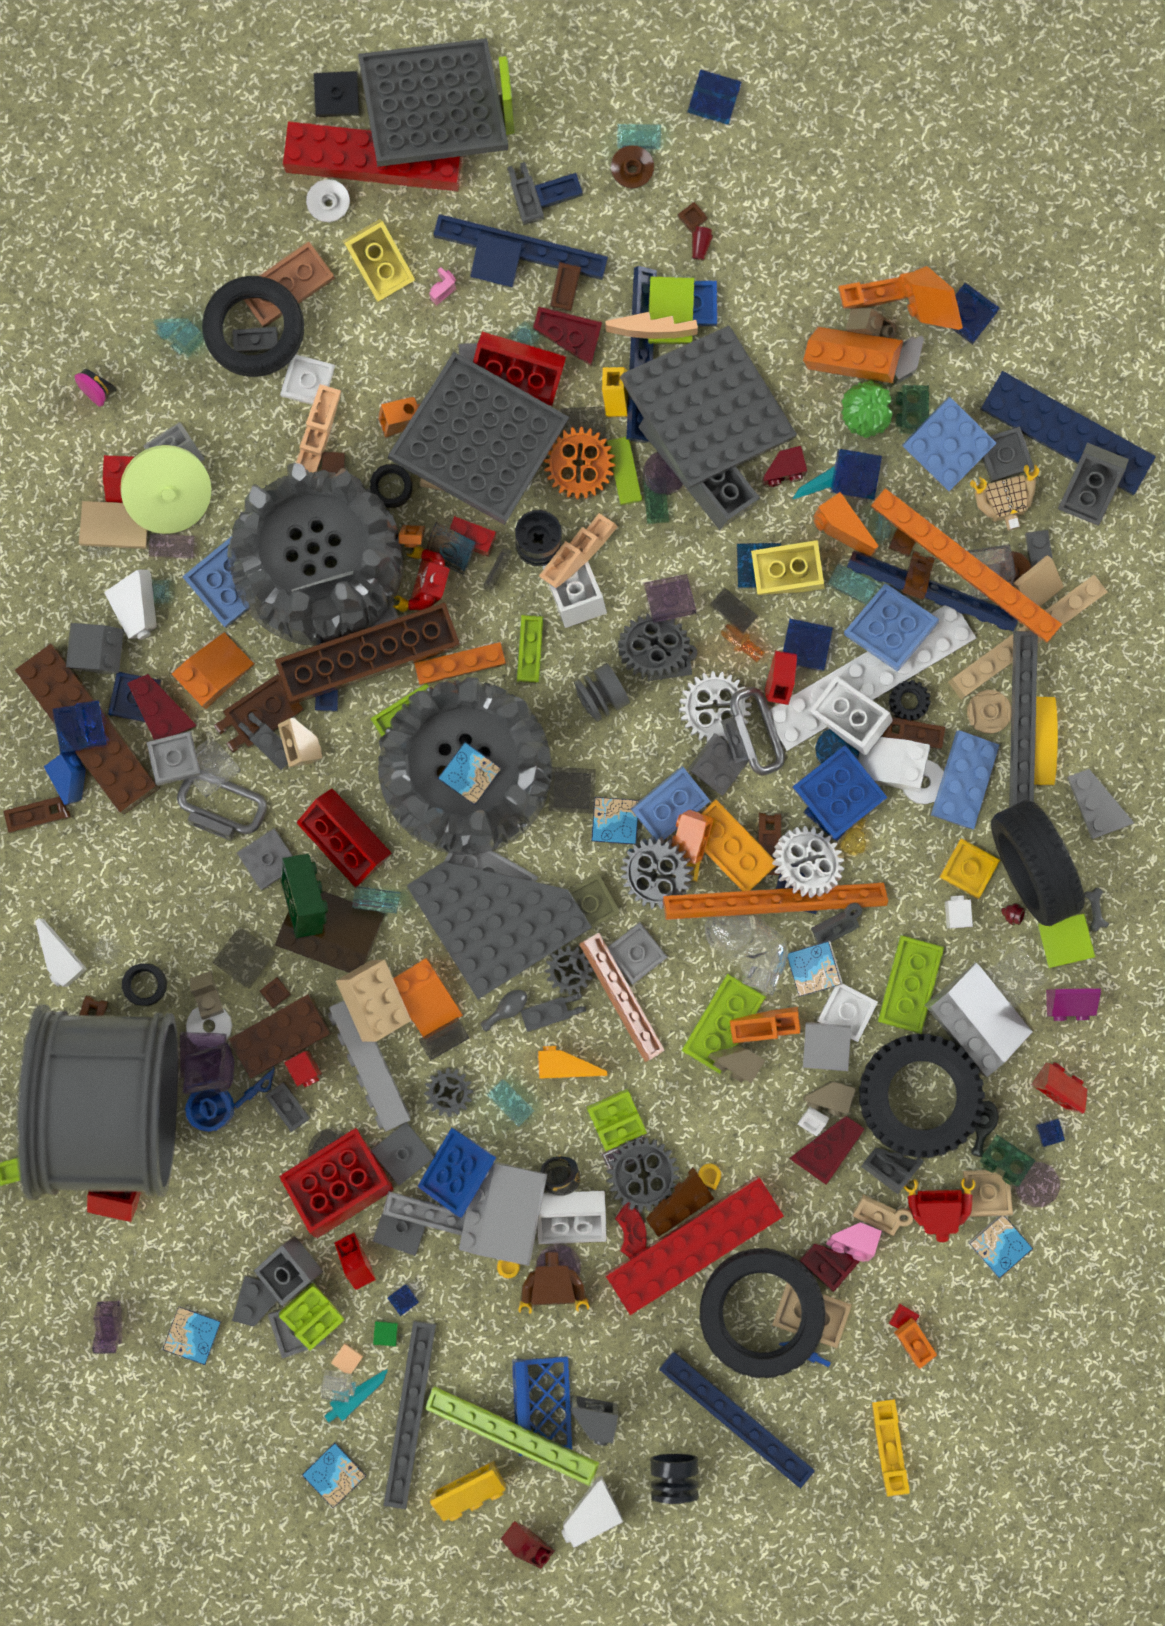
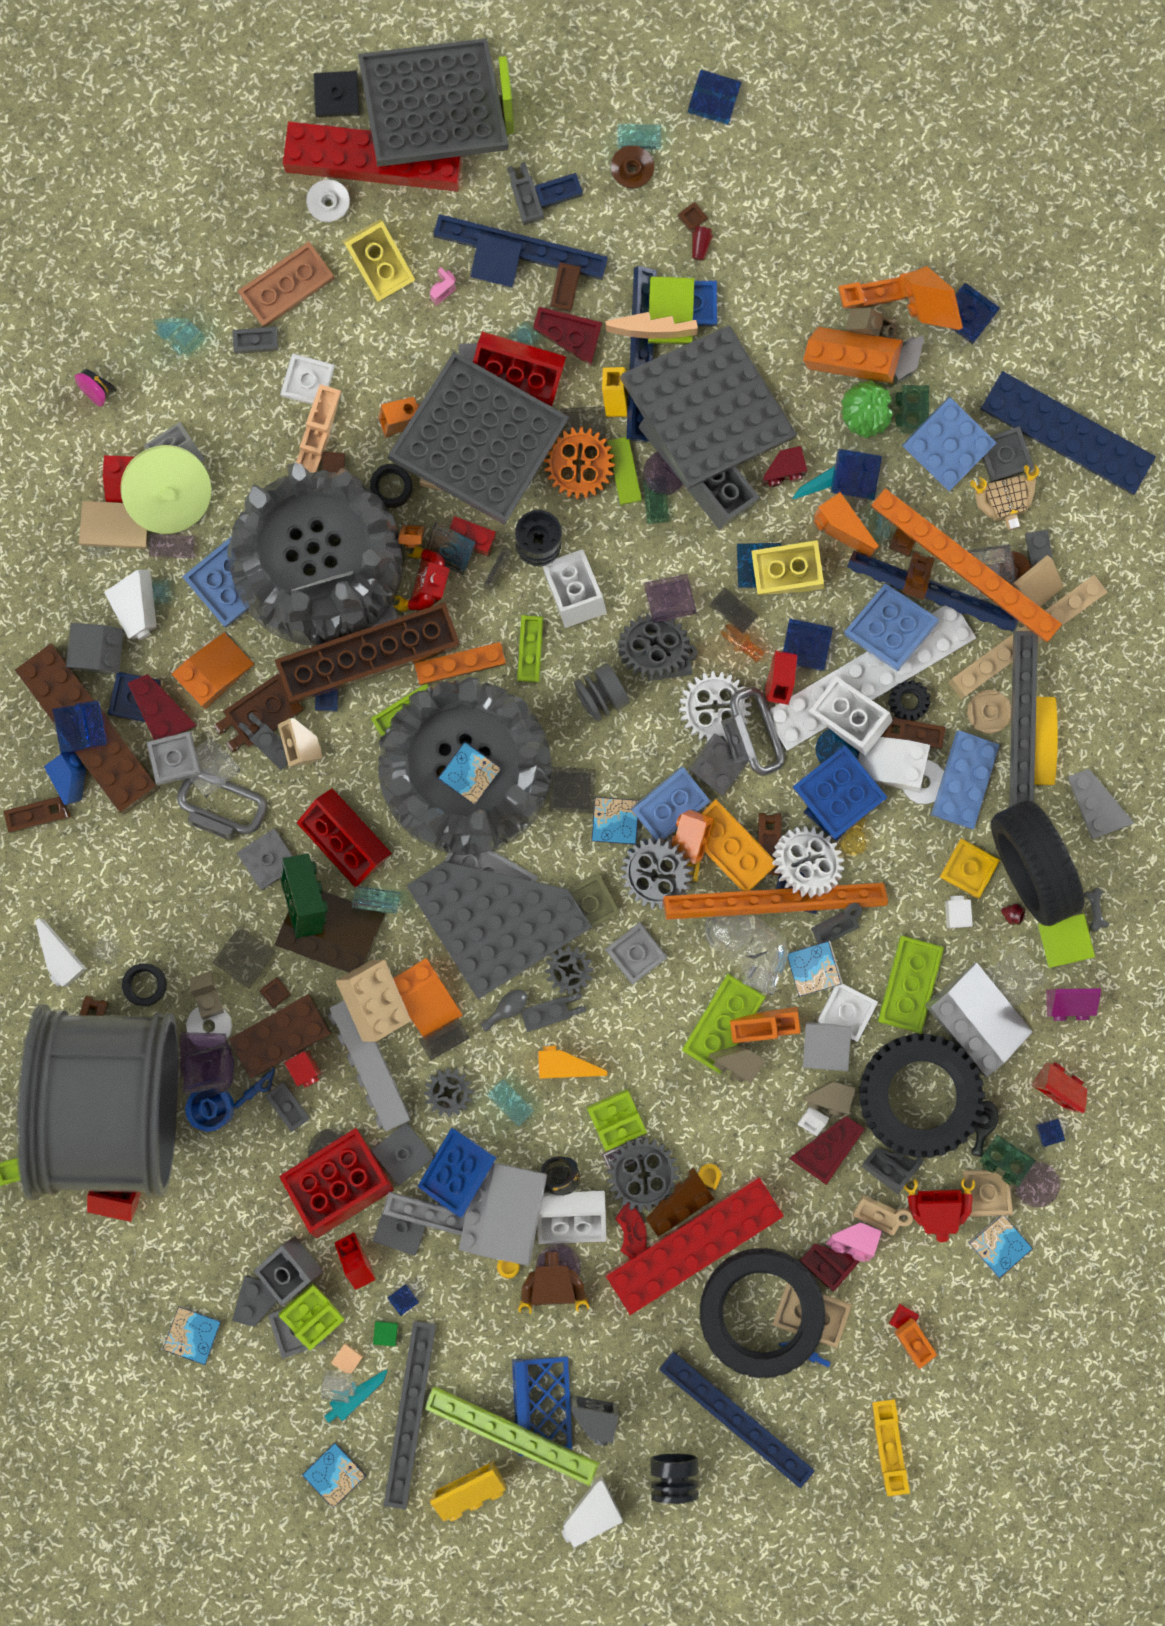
(108, 1327): brick -> none
(242, 289): black tyre -> none
(527, 1545): dark red slope -> none
(577, 552): light nougat slope -> none
(622, 997): nougat tile -> none
(852, 584): clear light blue plate -> none
(1093, 484): dark grey slope -> none

